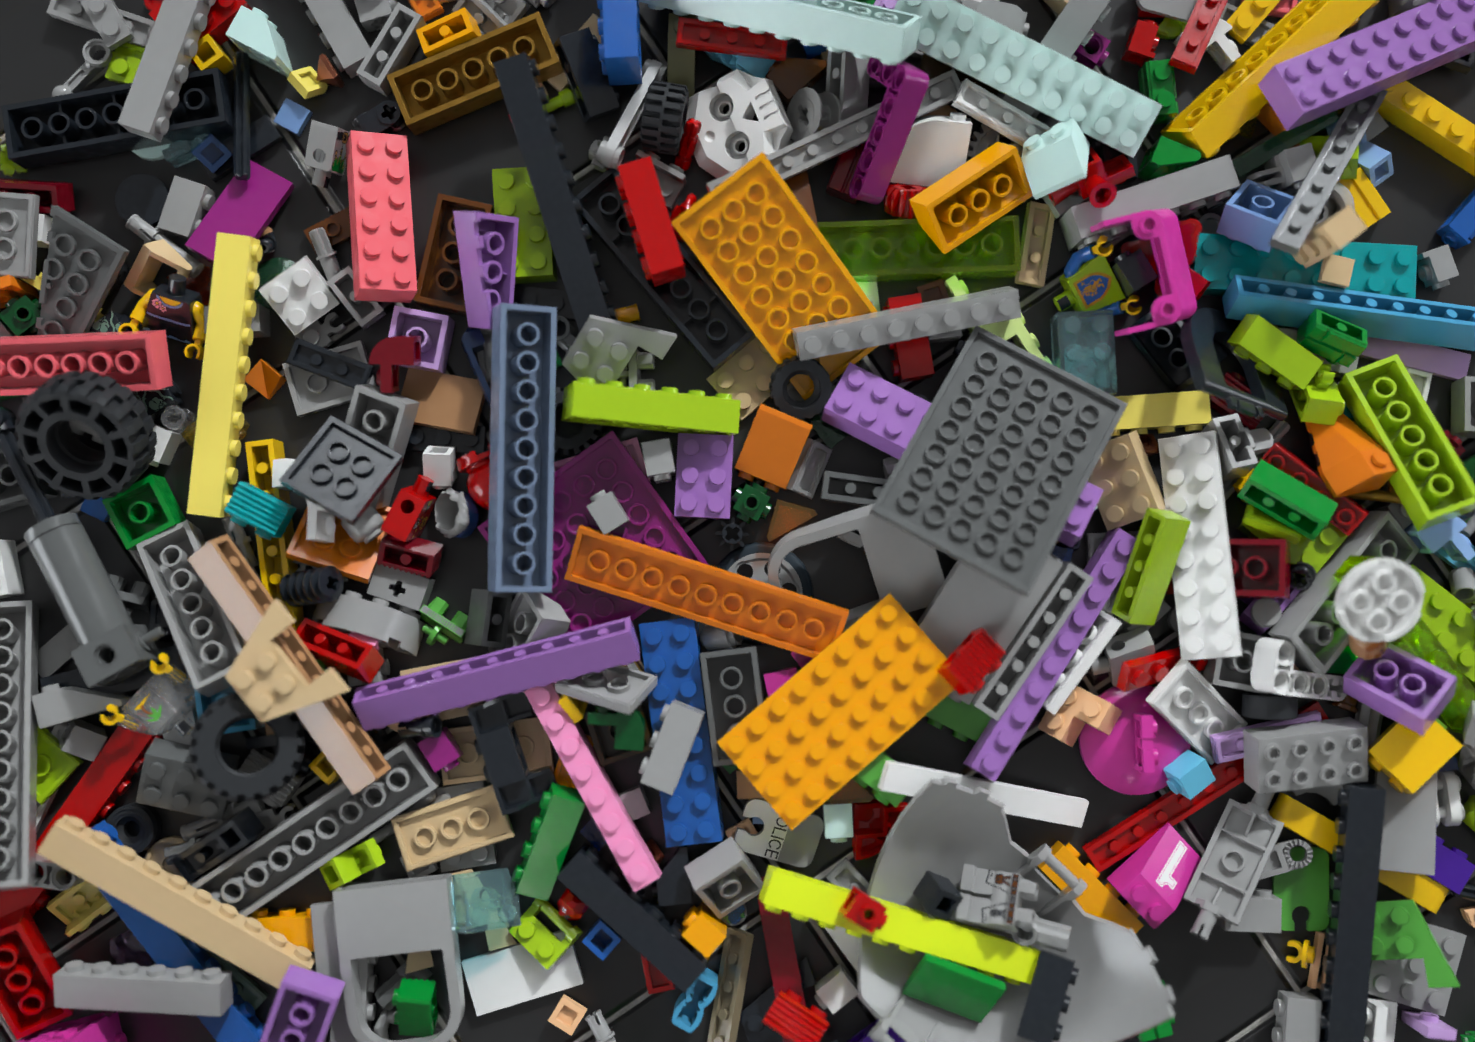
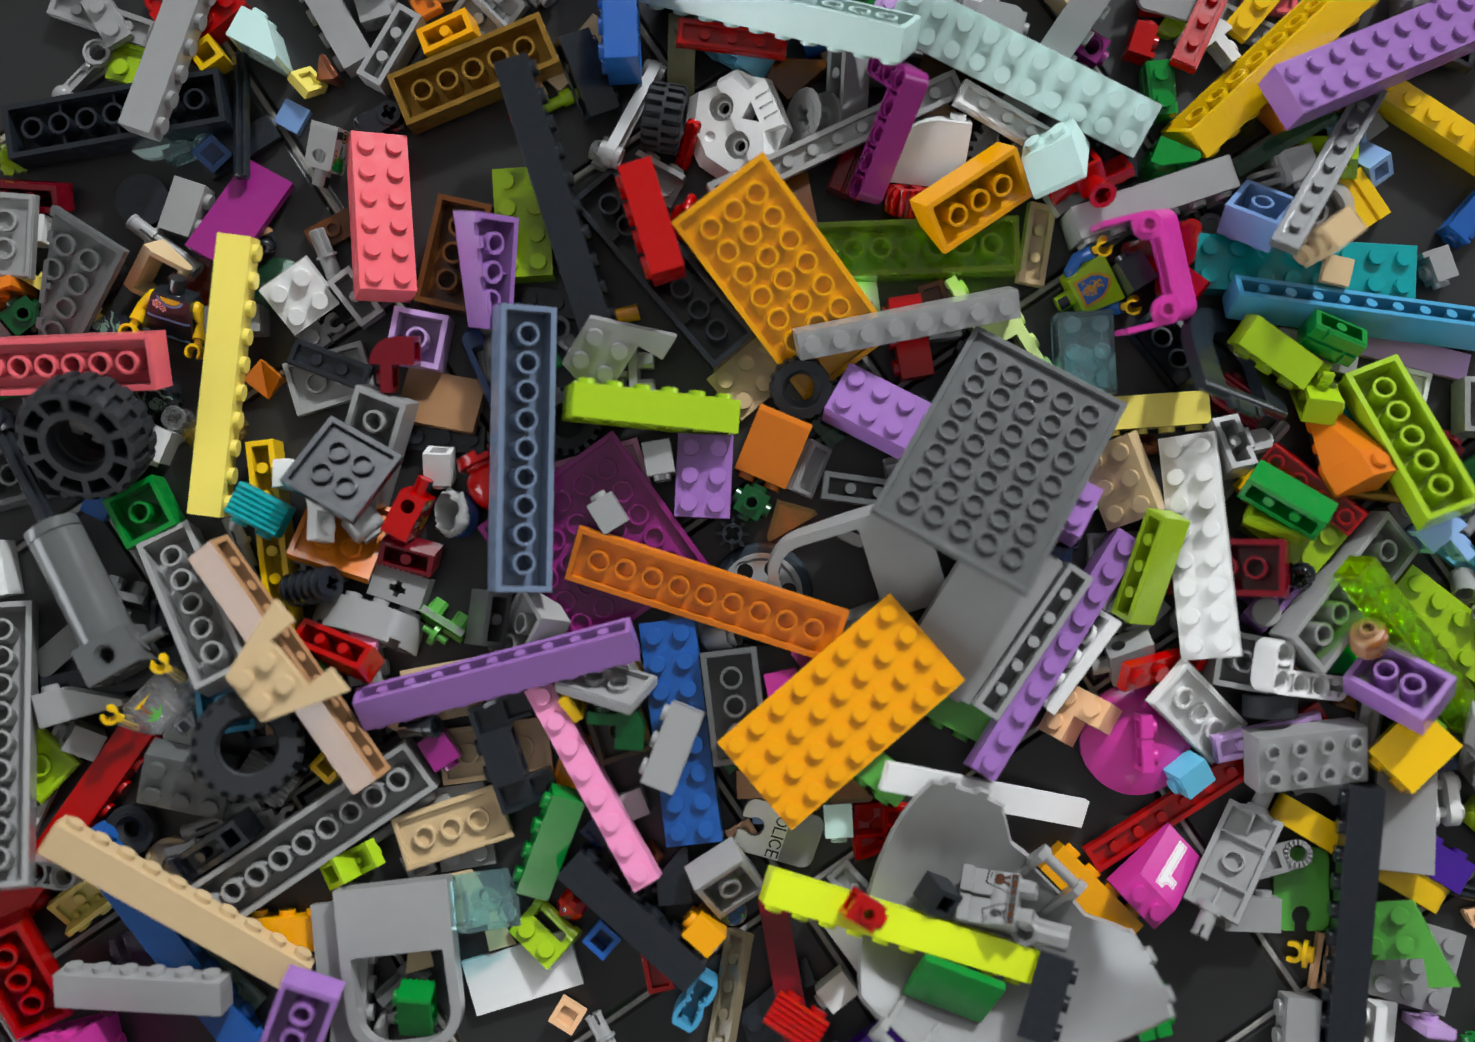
(972, 662): red brick -> none
(1379, 600): white tile -> none

